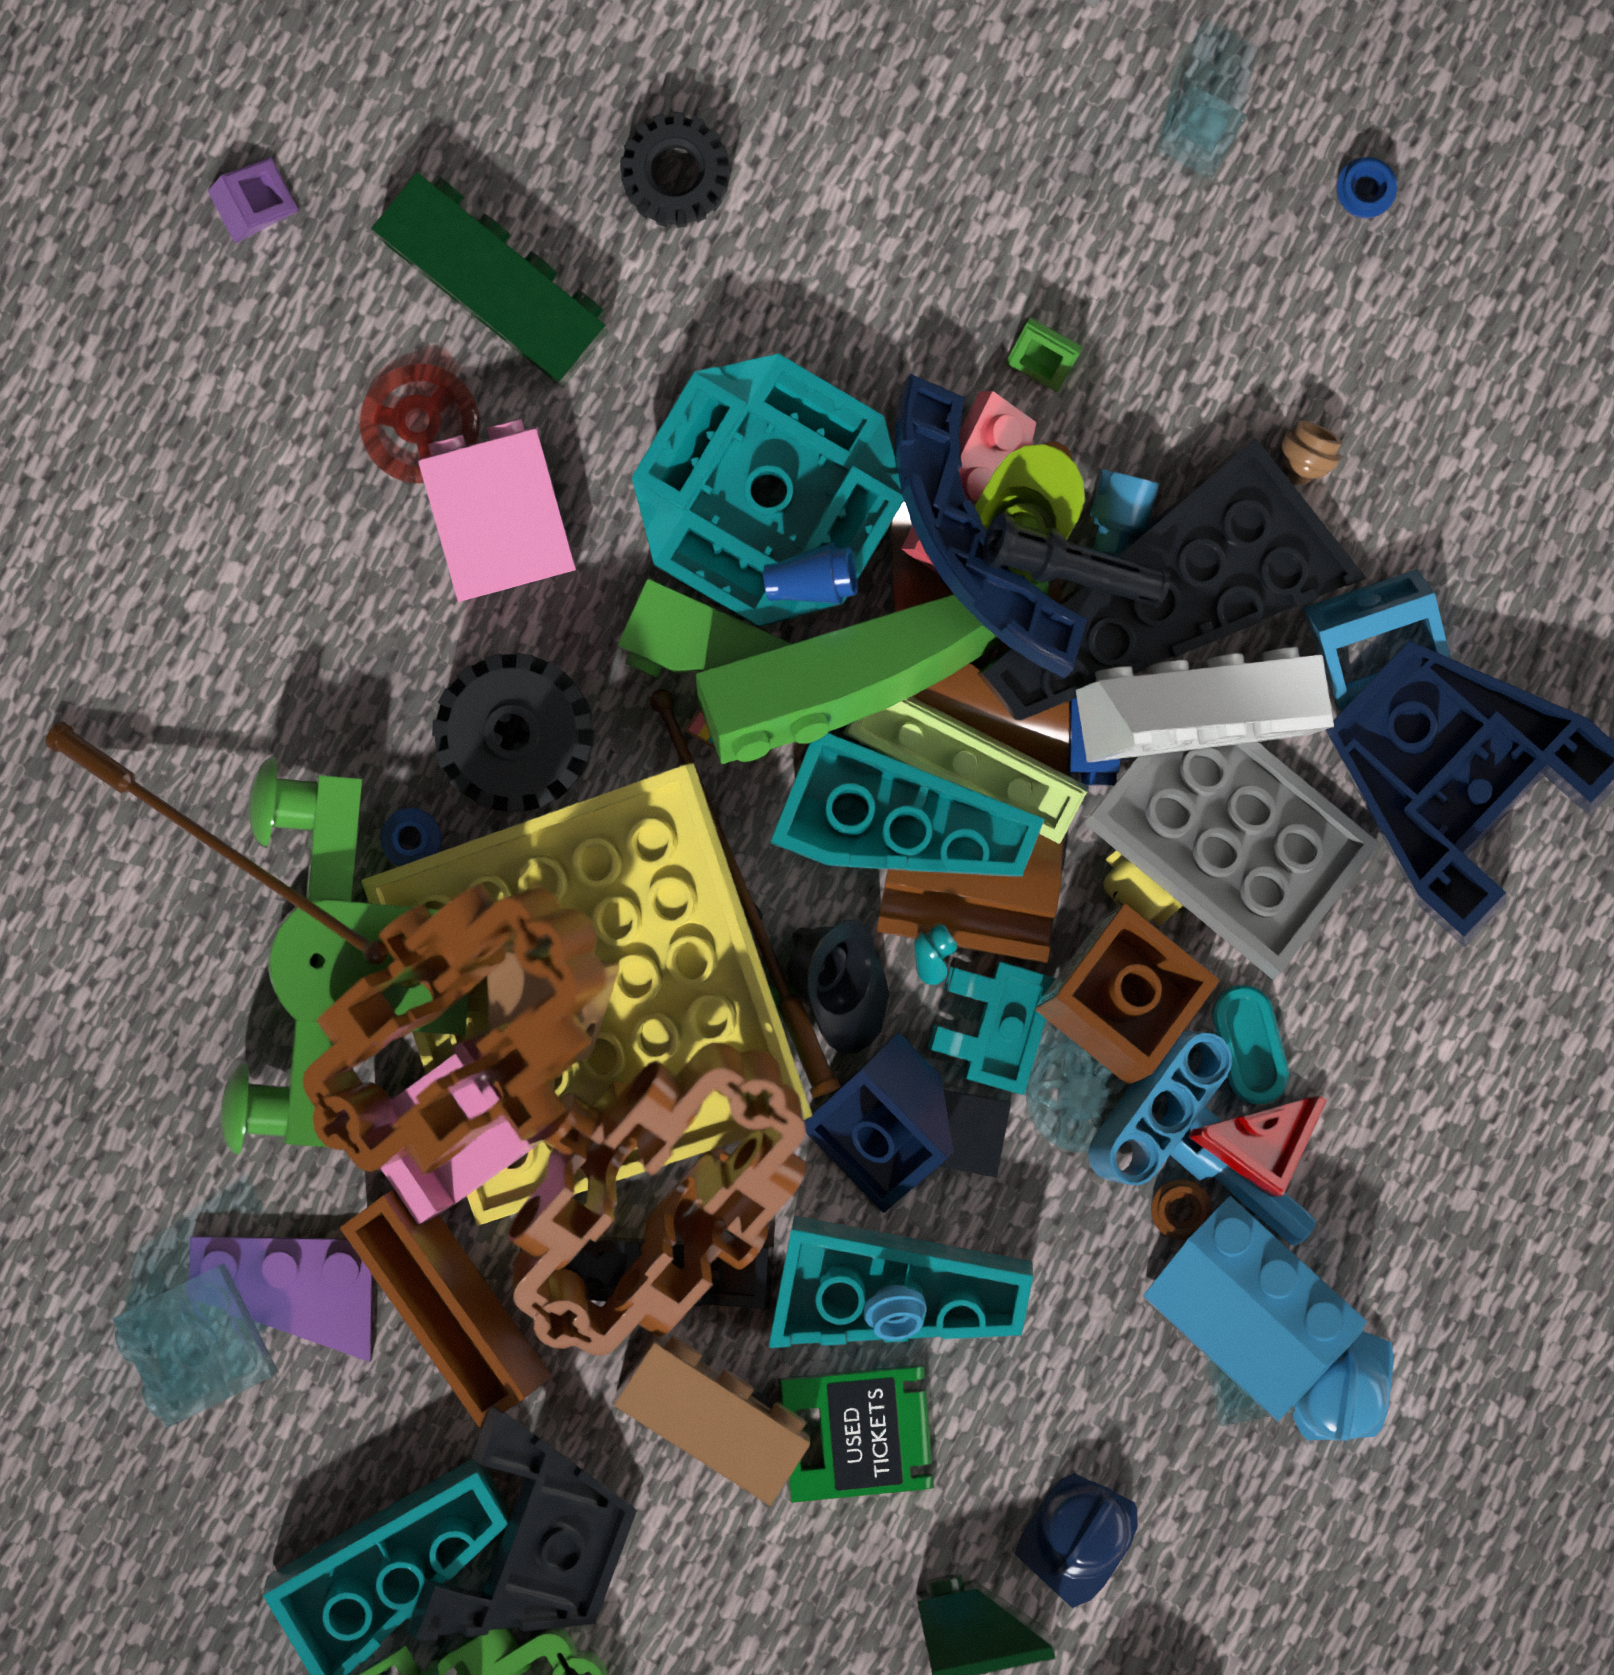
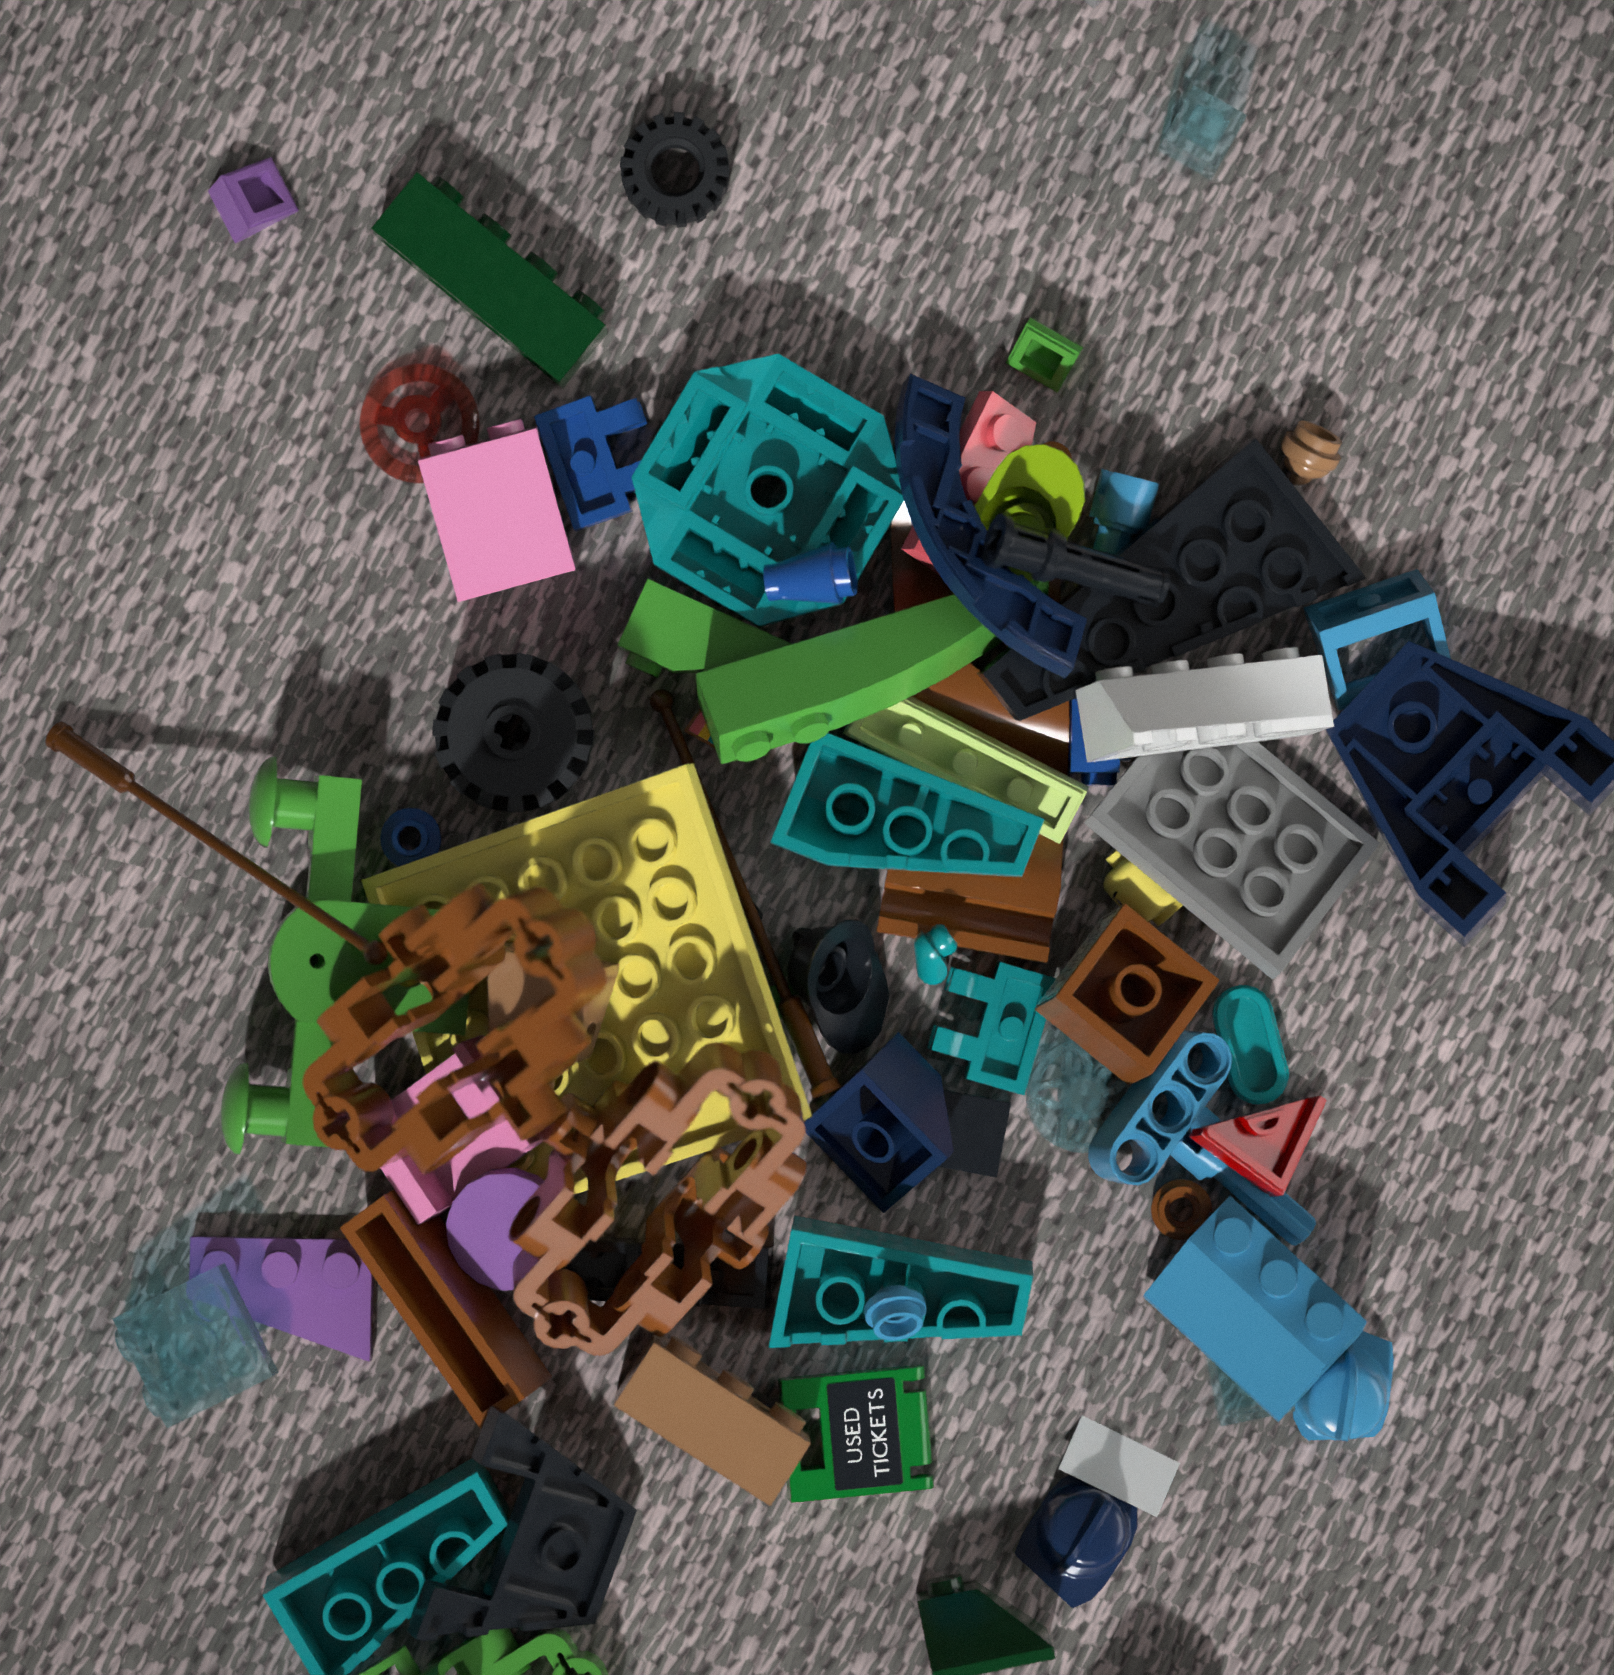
(481, 1224): none -> medium lavender tile
(584, 460): none -> blue plate
(1119, 1466): none -> white sticker
(1366, 168): blue plate -> none

